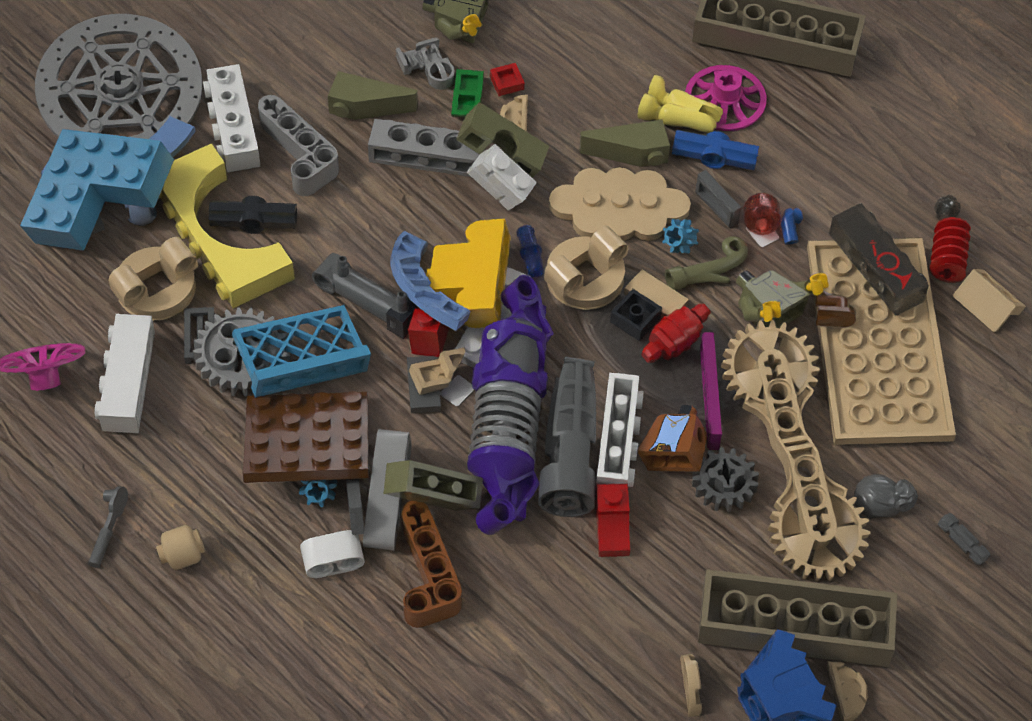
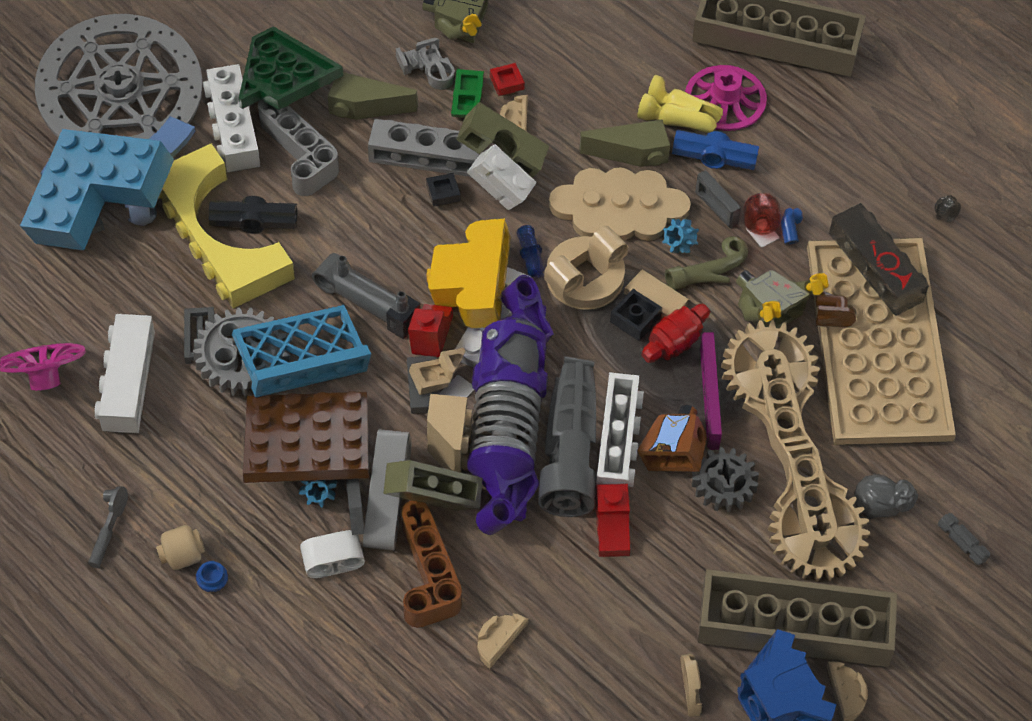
(177, 264): tan piece -> none
(211, 576): none -> blue plate
(283, 70): none -> dark green wing
(414, 282): medium blue tile -> none
(443, 189): none -> black plate
(449, 431): none -> tan slope
(498, 635): none -> tan tile
(950, 250): red piece -> none
(987, 299): tan panel -> none

